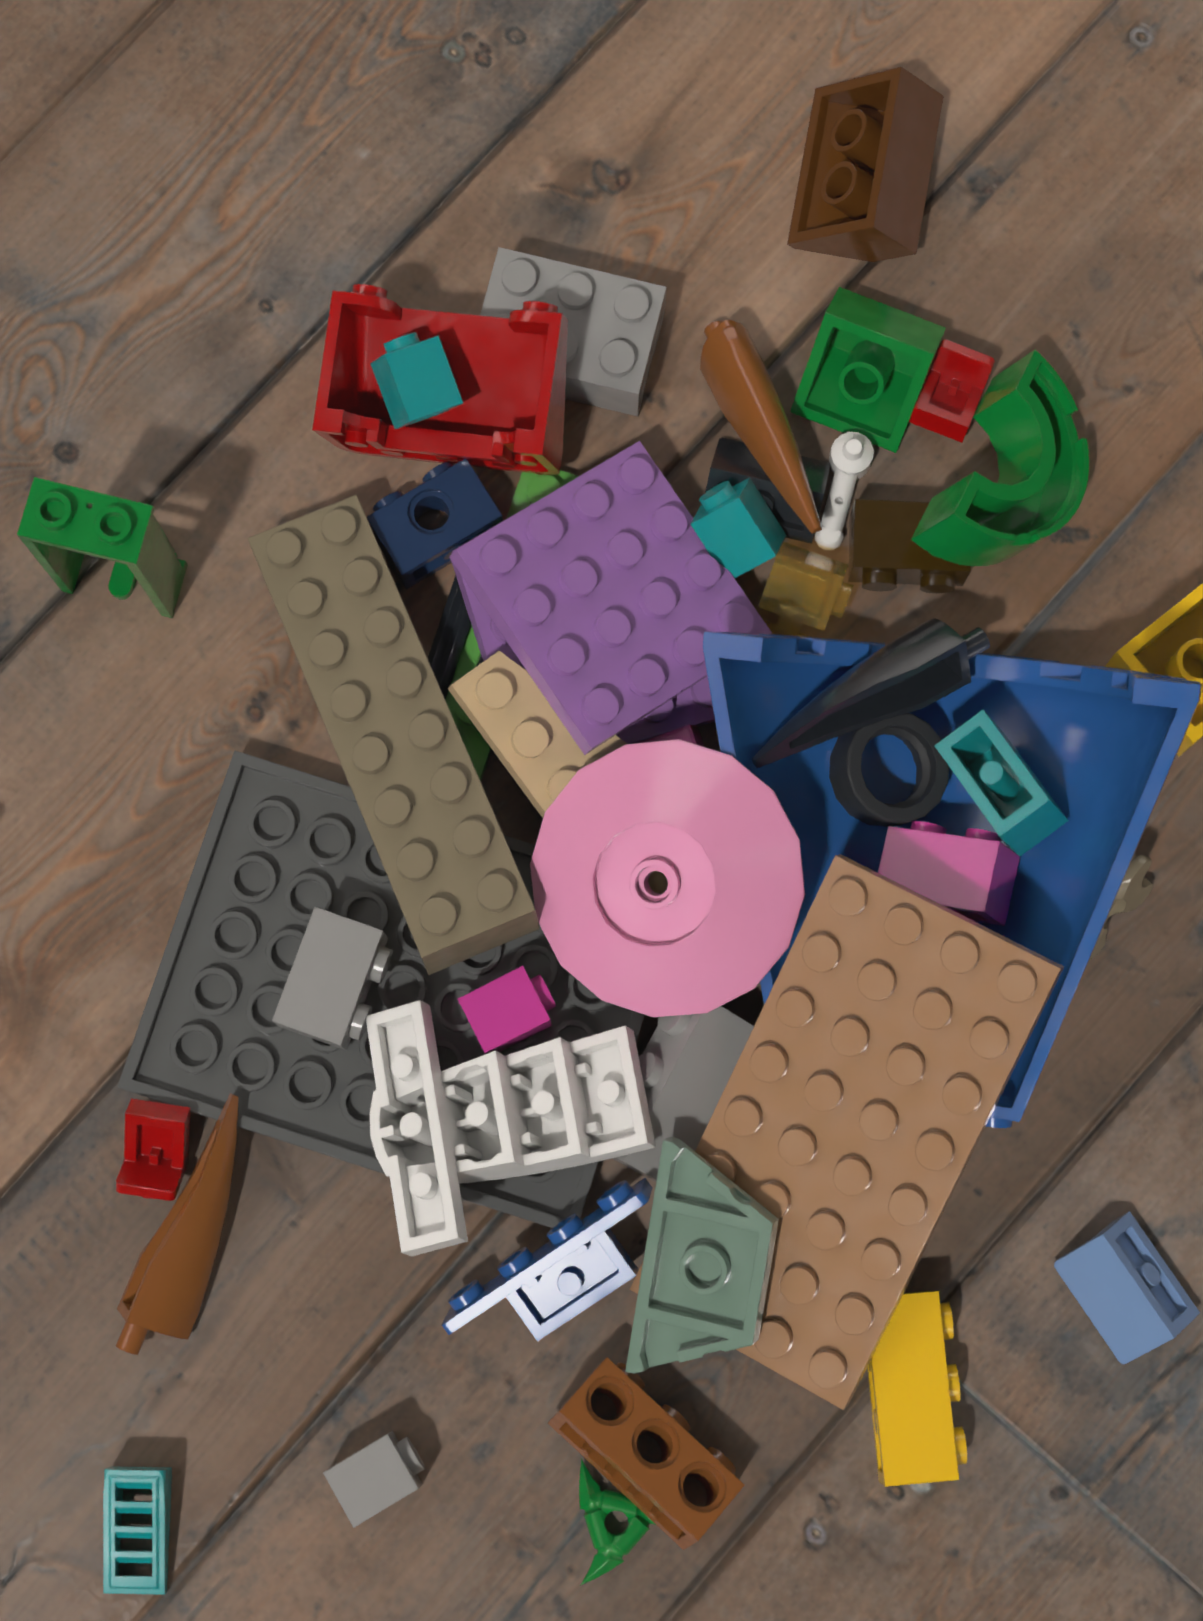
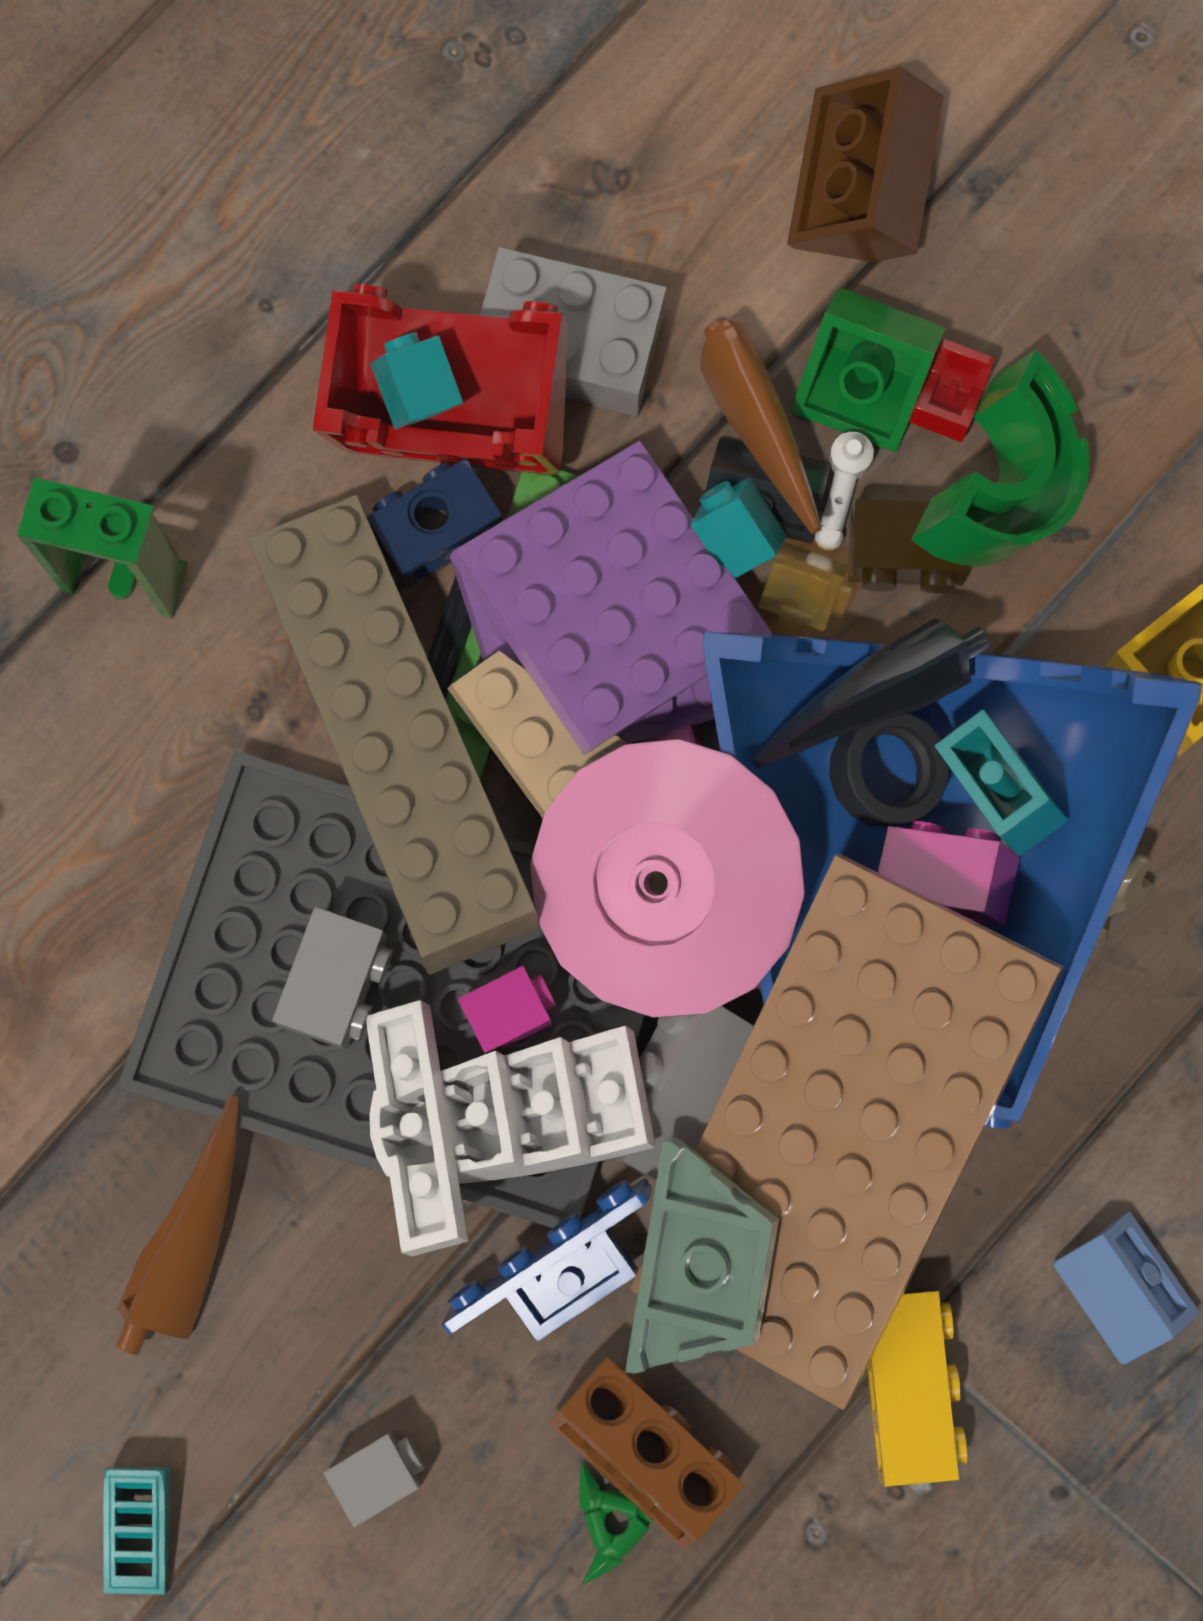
(154, 1150): red bracket -> none

